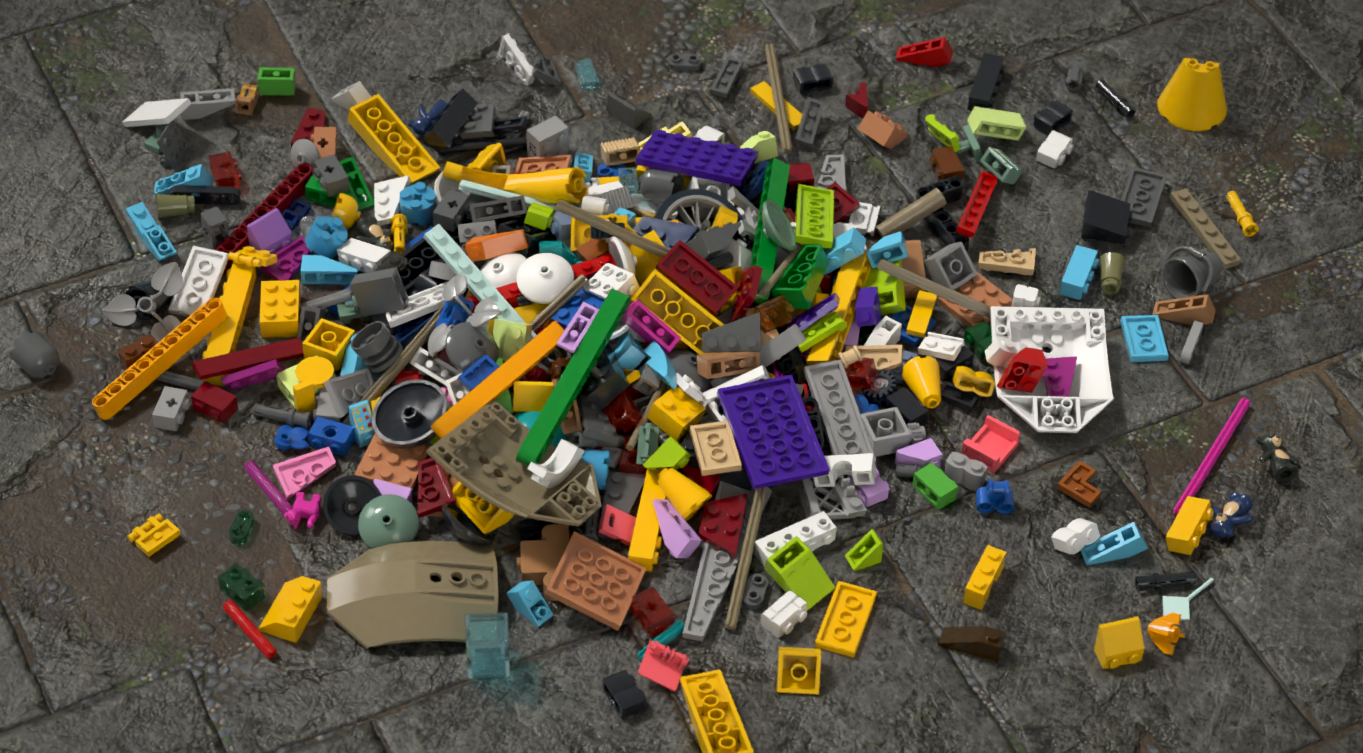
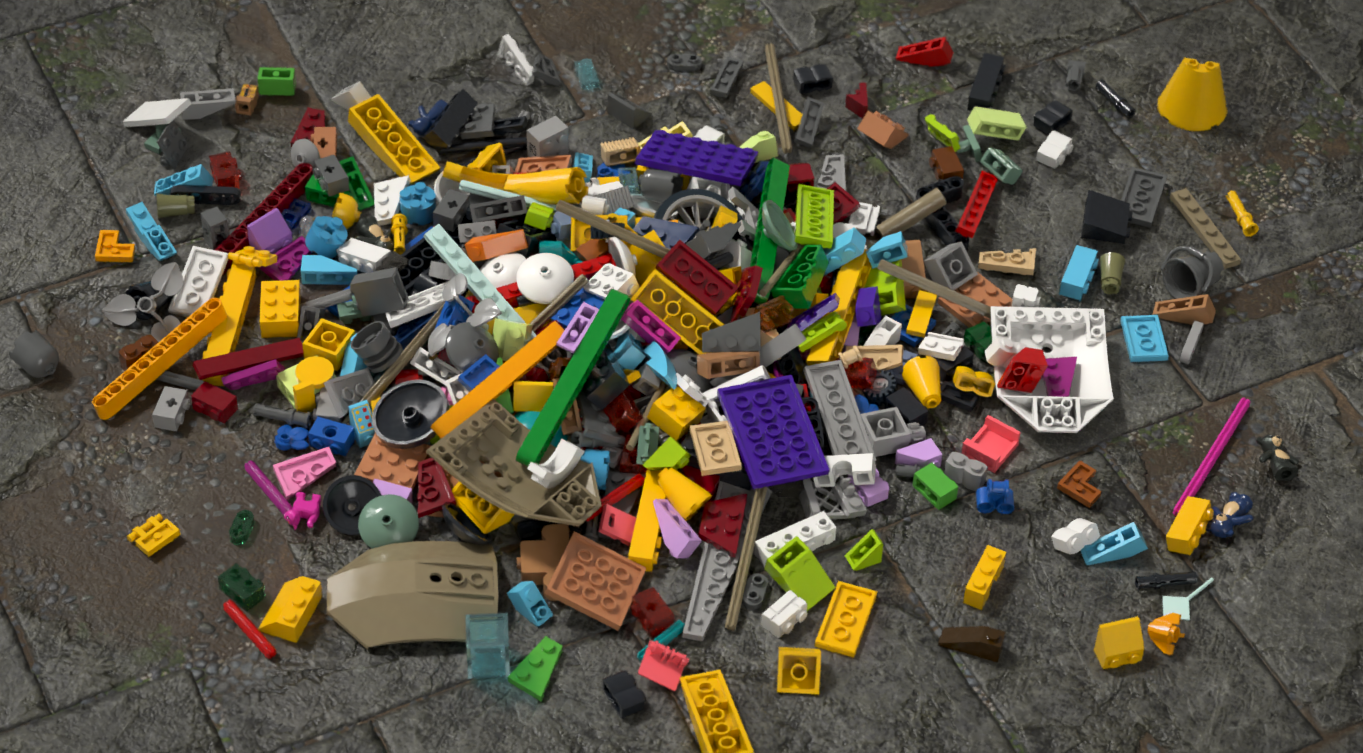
(110, 251): none -> light orange plate
(536, 669): none -> bright green wing
(619, 493): none -> red axle

